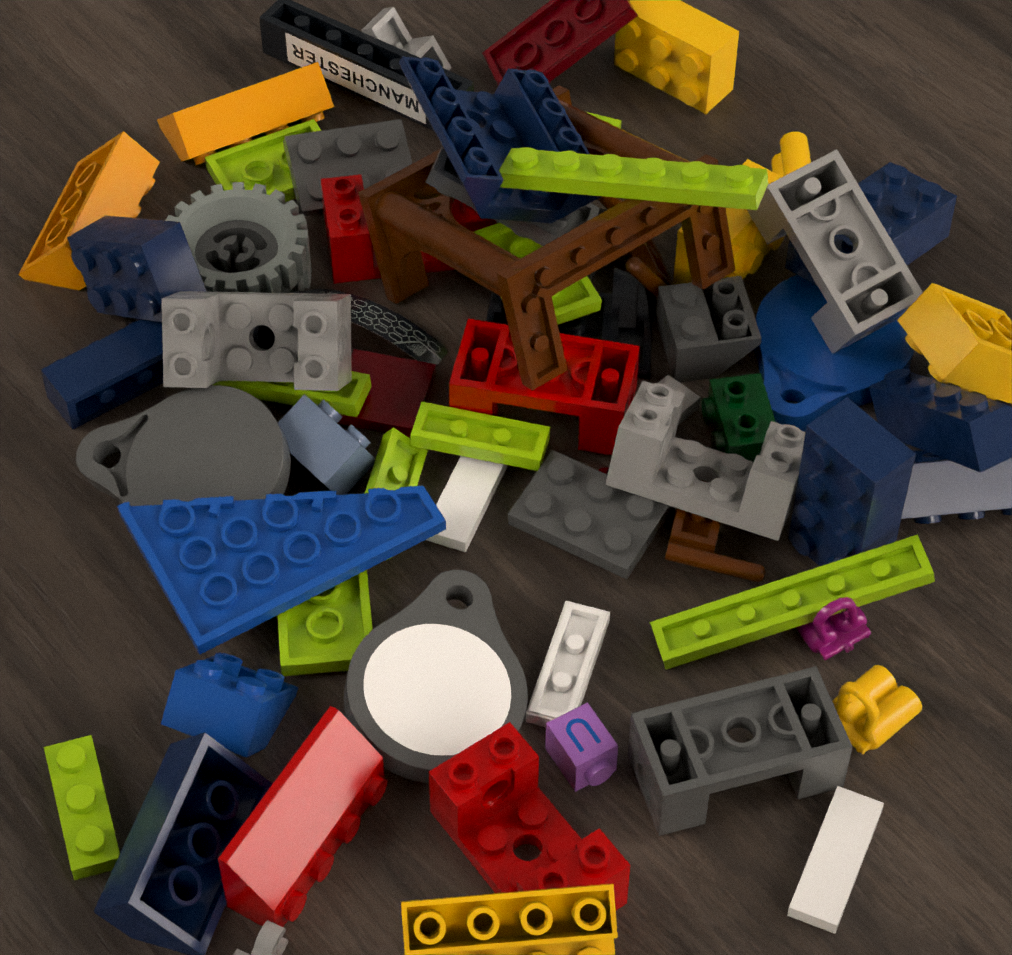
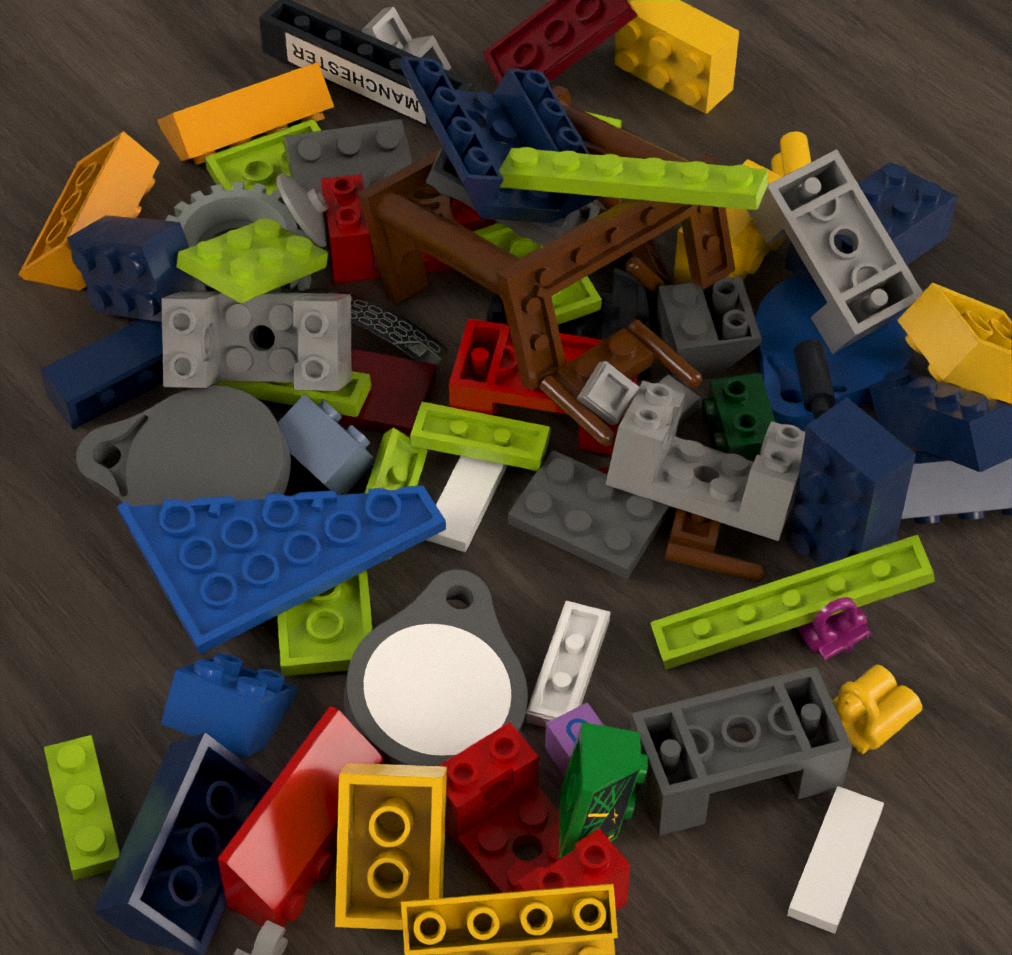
(252, 260): none -> lime plate
(305, 208): none -> light grey dish
(388, 841): none -> yellow brick
(599, 783): none -> green slope
(608, 393): none -> light grey tile
(627, 351): none -> reddish brown plate
(814, 377): none -> black cylinder

